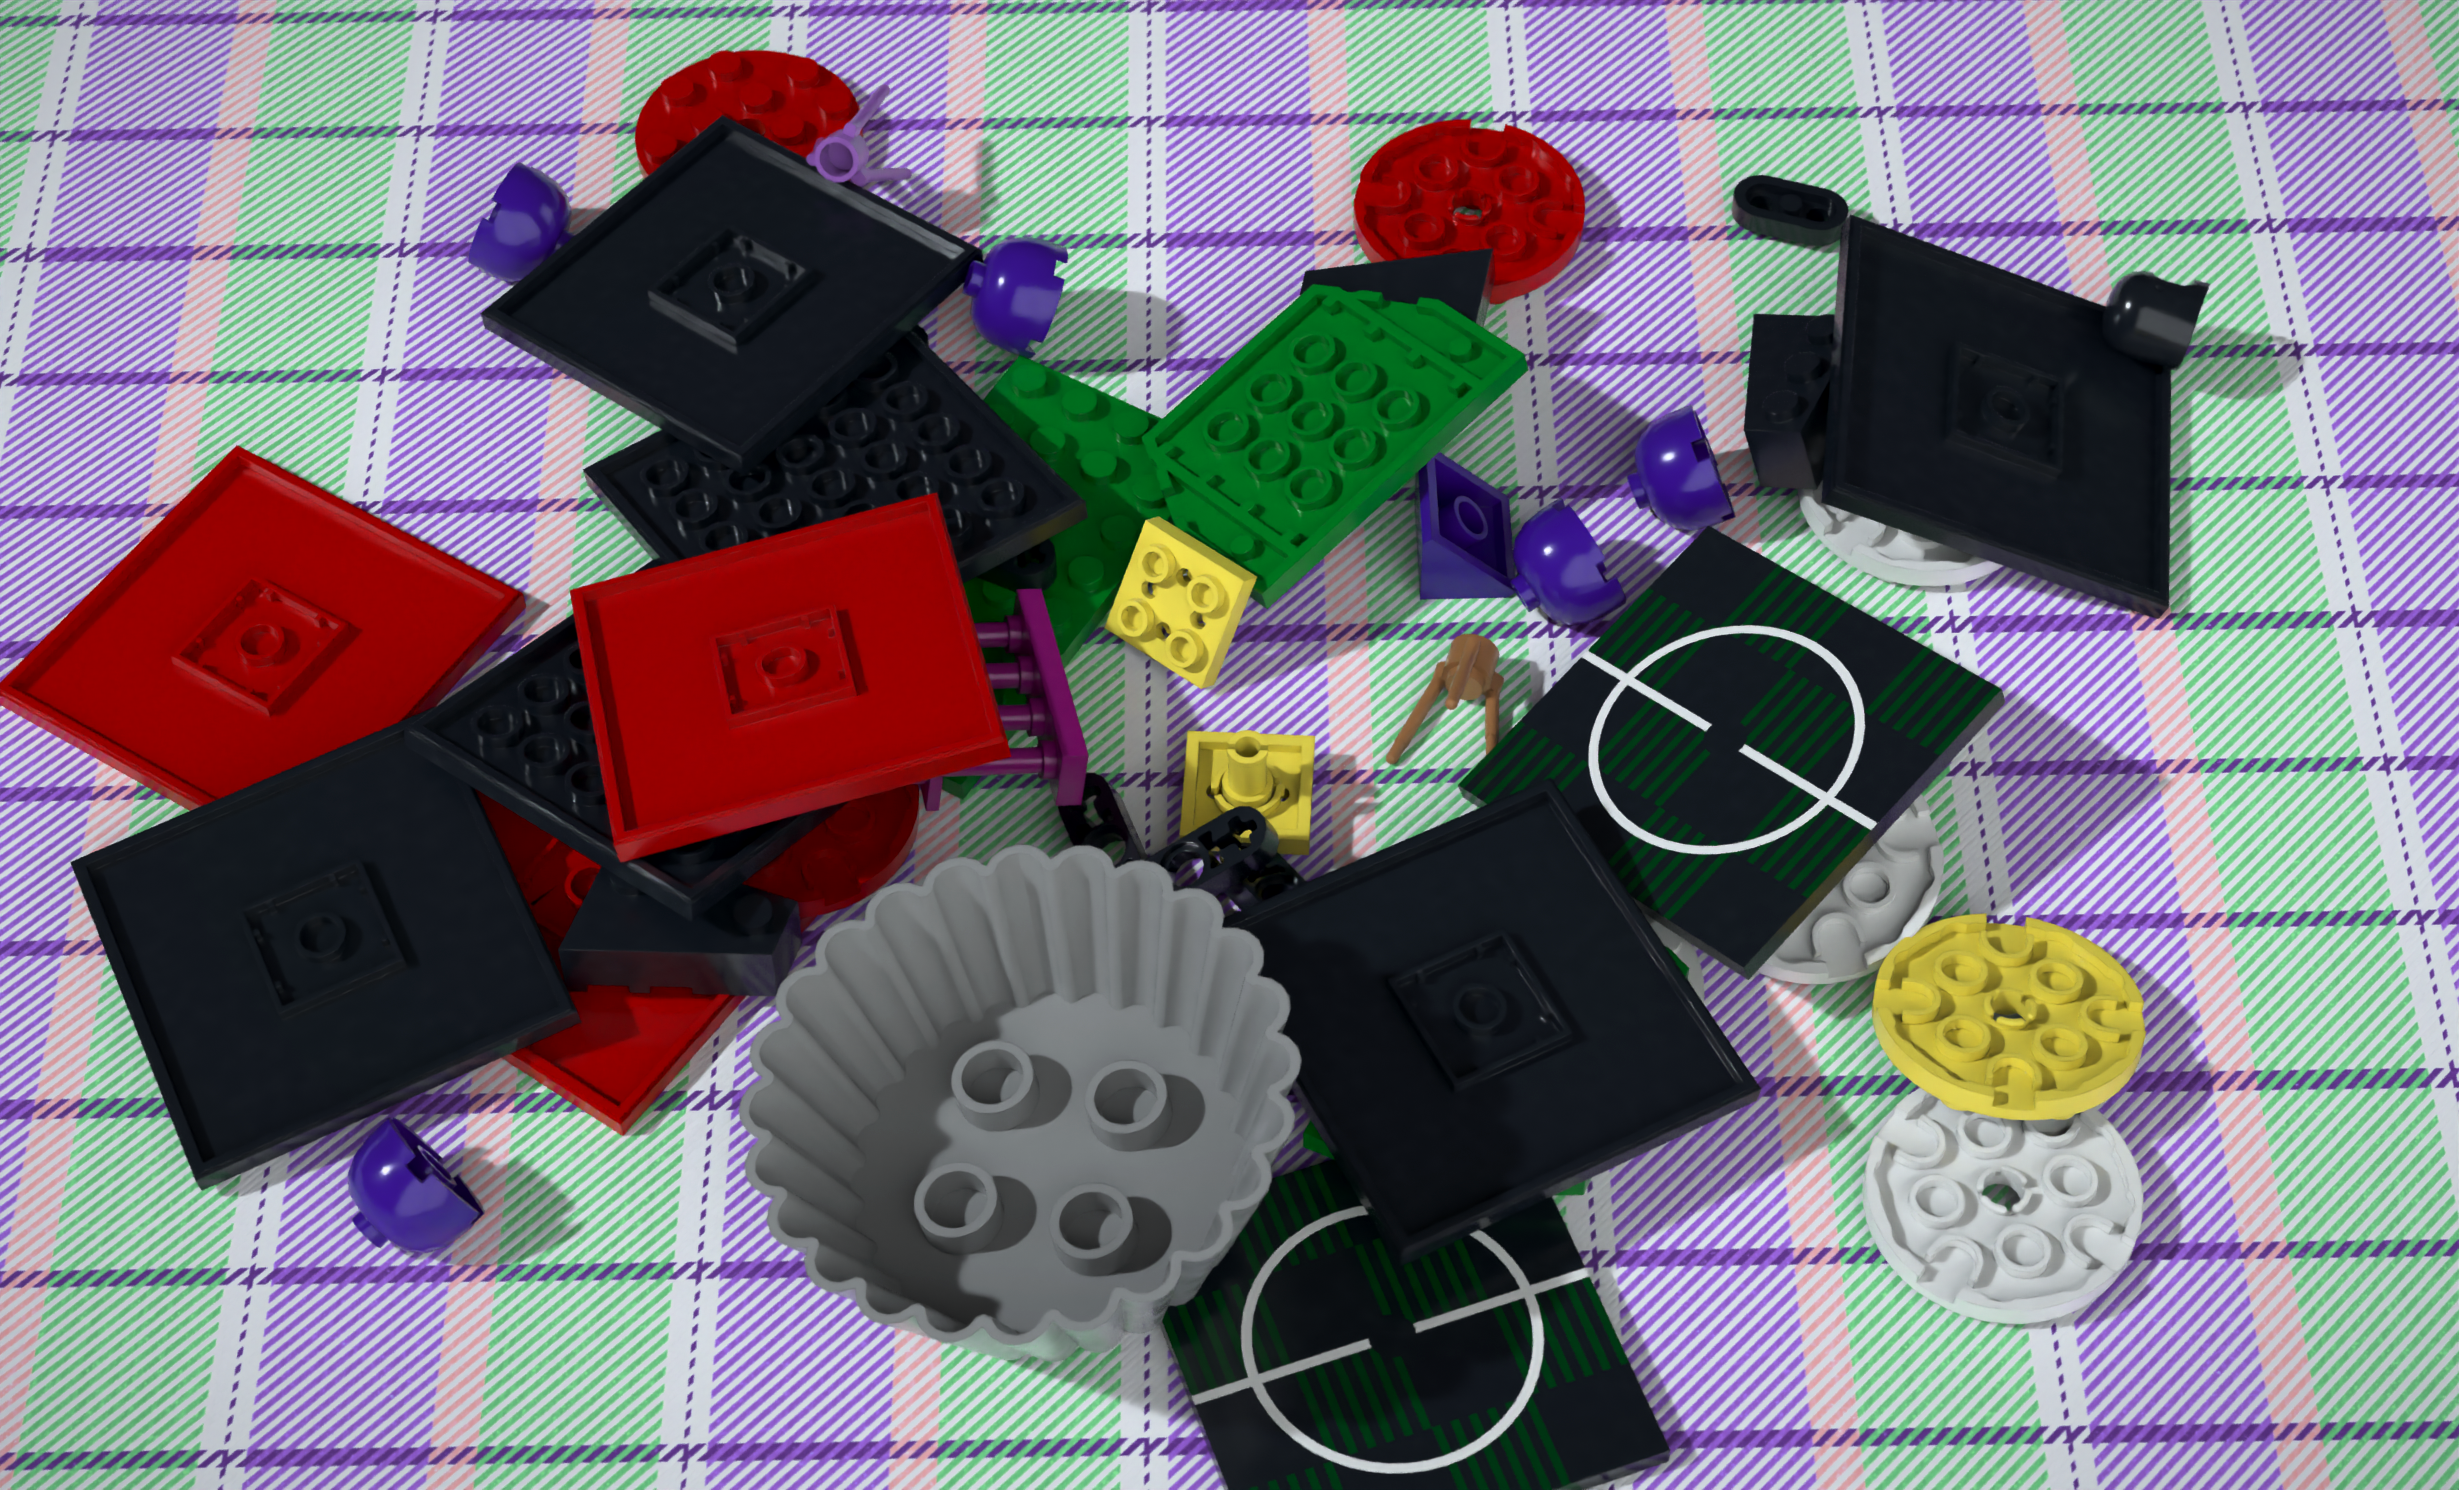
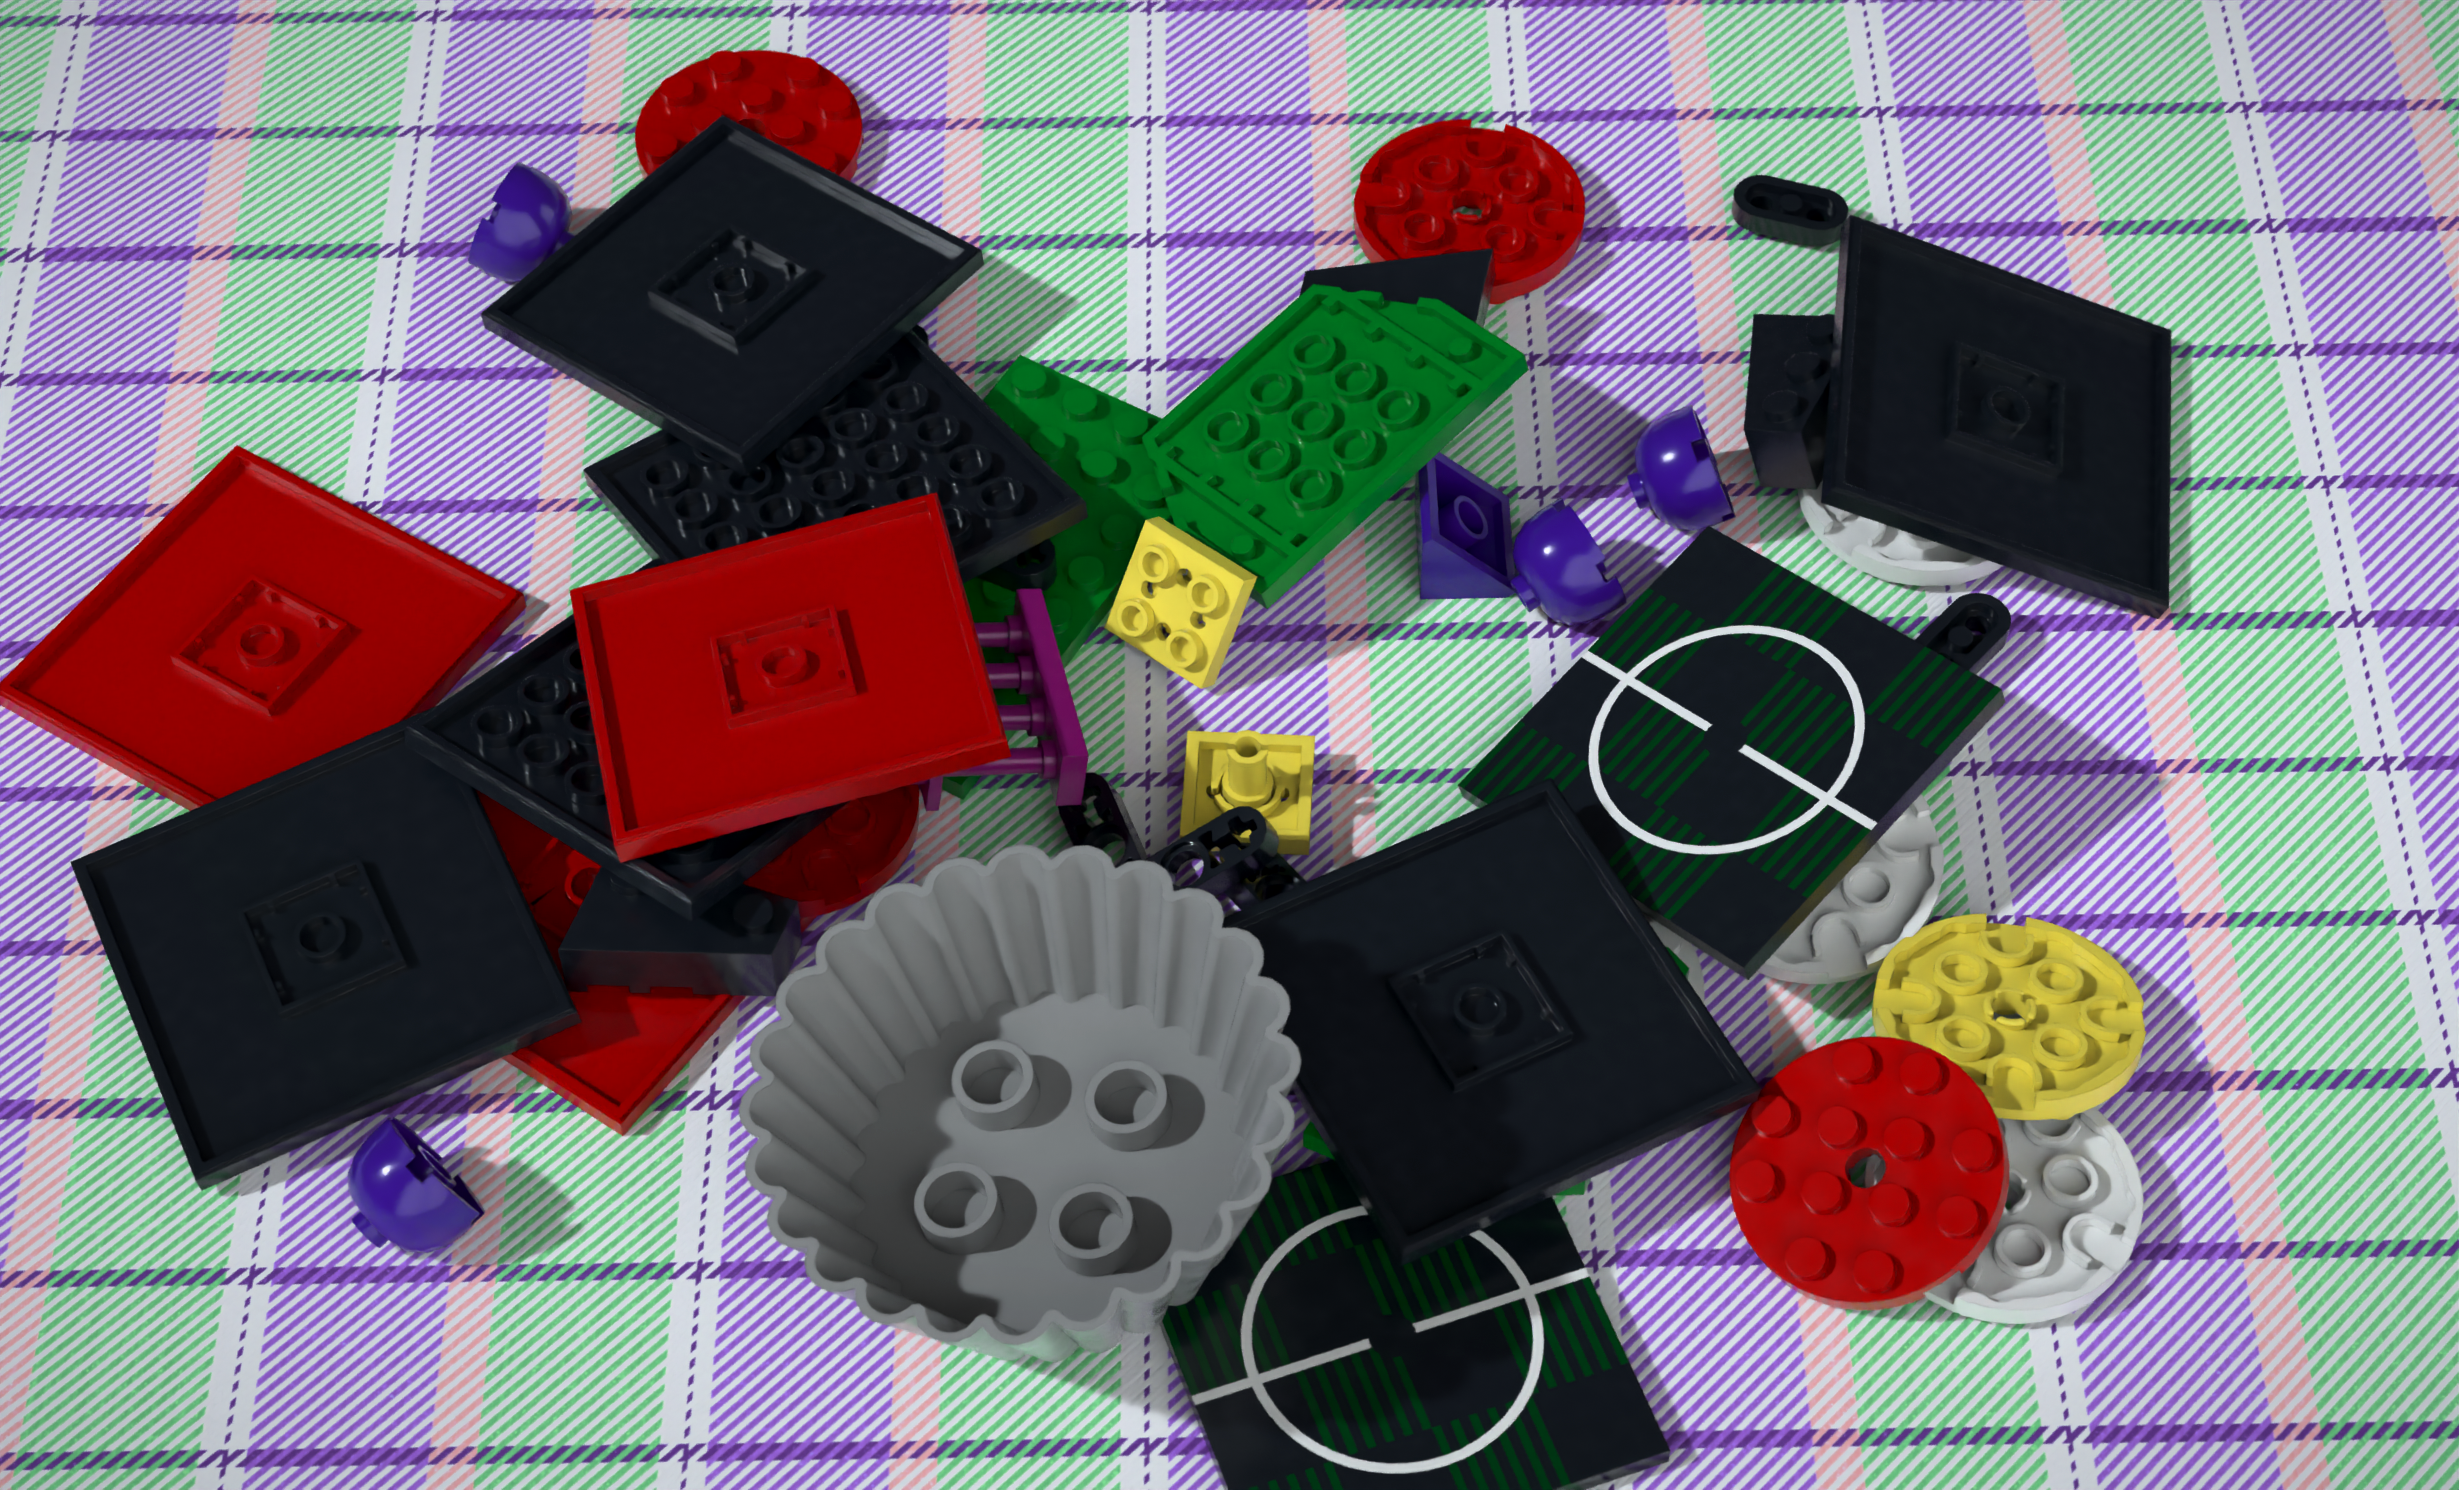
(846, 153): medium lavender plant -> none
(1015, 292): dark purple cylinder -> none
(1466, 676): medium nougat plant -> none
(1884, 1240): none -> red plate
(1953, 636): none -> black plate
(2152, 318): black helmet -> none

